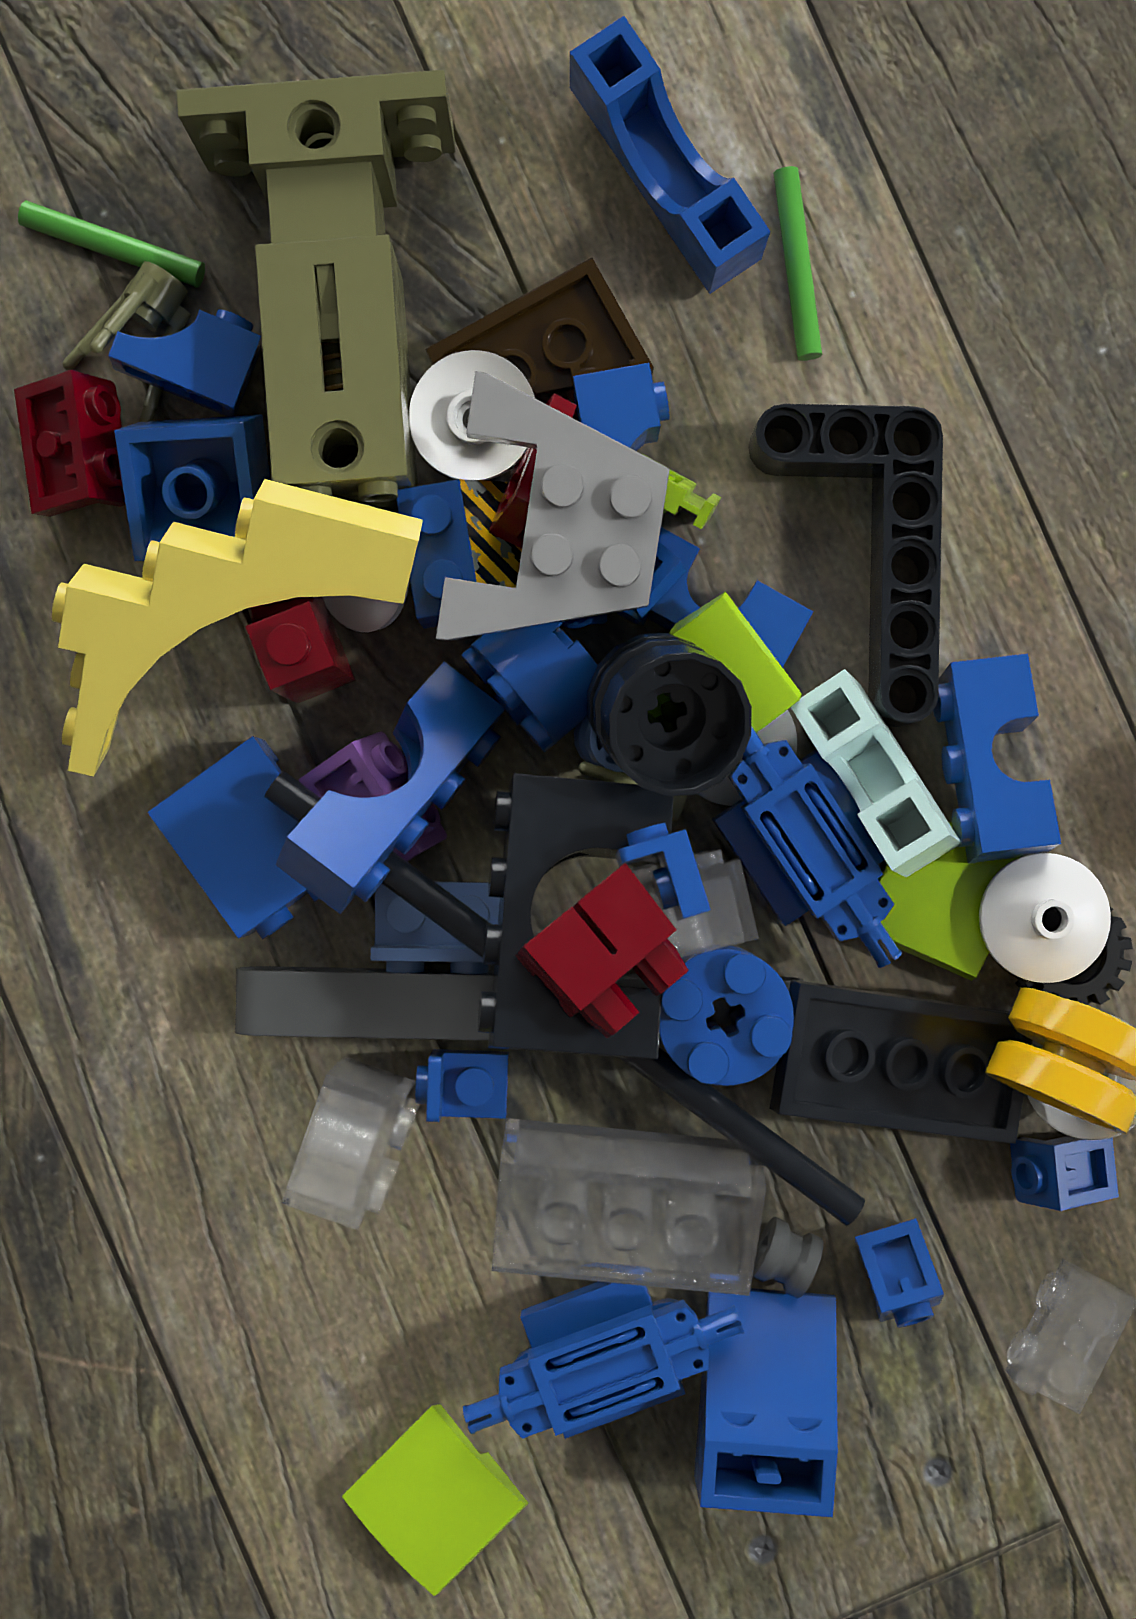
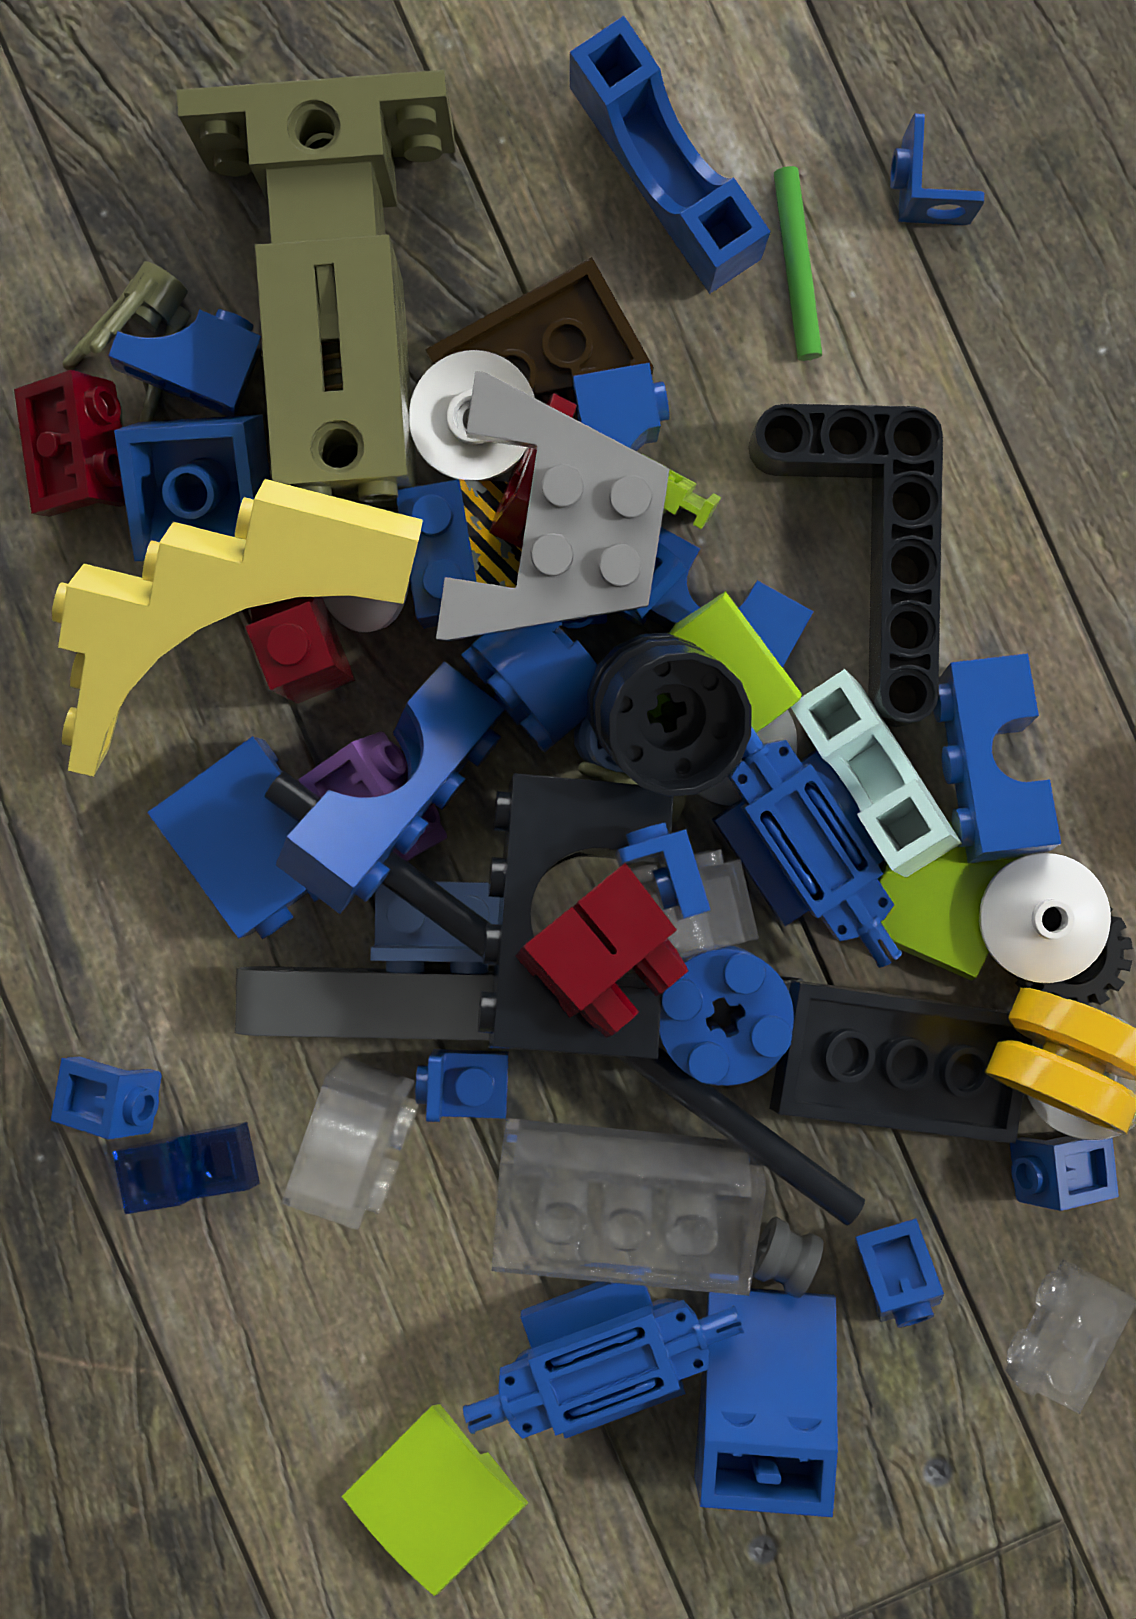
(105, 1098): none -> blue bracket
(109, 242): bright green bar -> none
(186, 1168): none -> clear blue slope
(916, 201): none -> blue bracket

